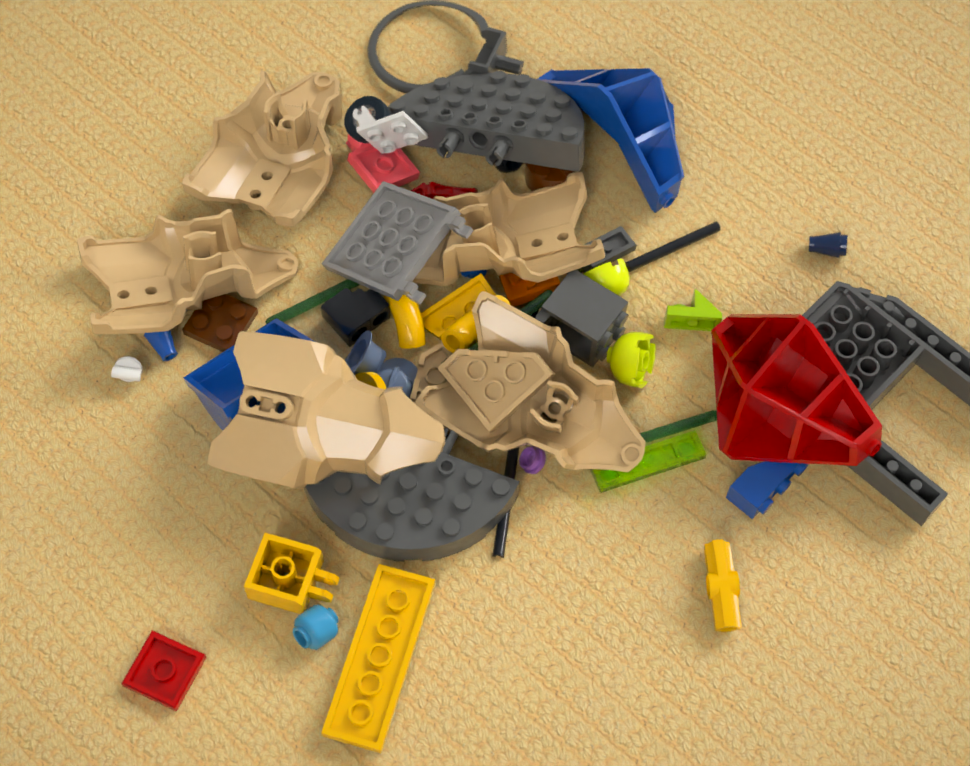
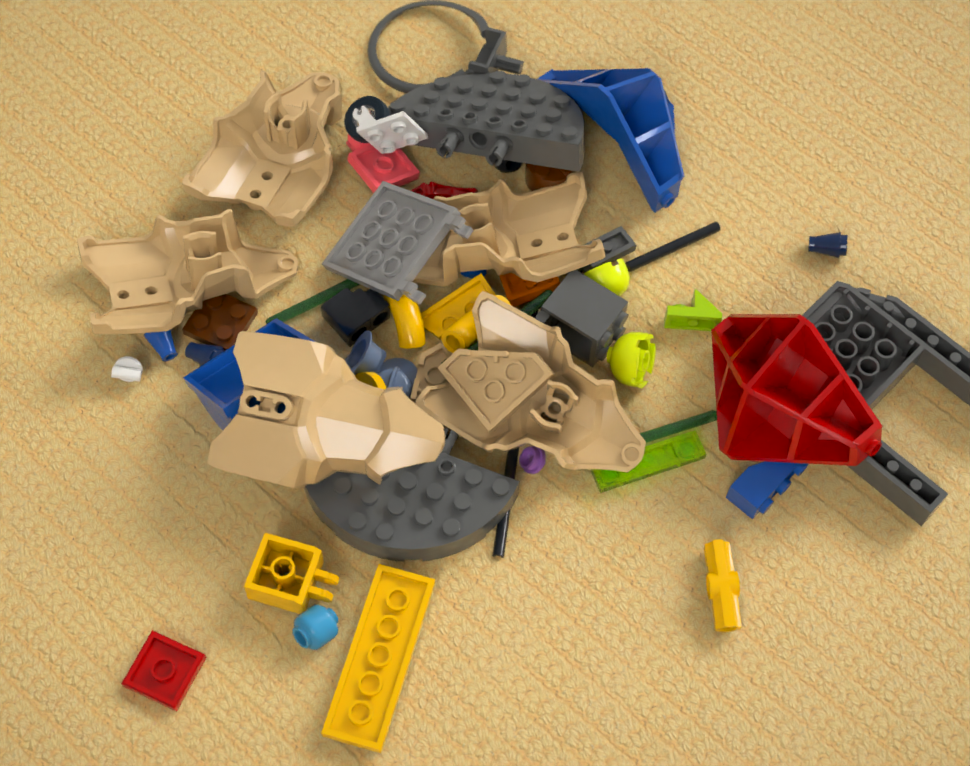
(202, 353): none -> dark blue cone

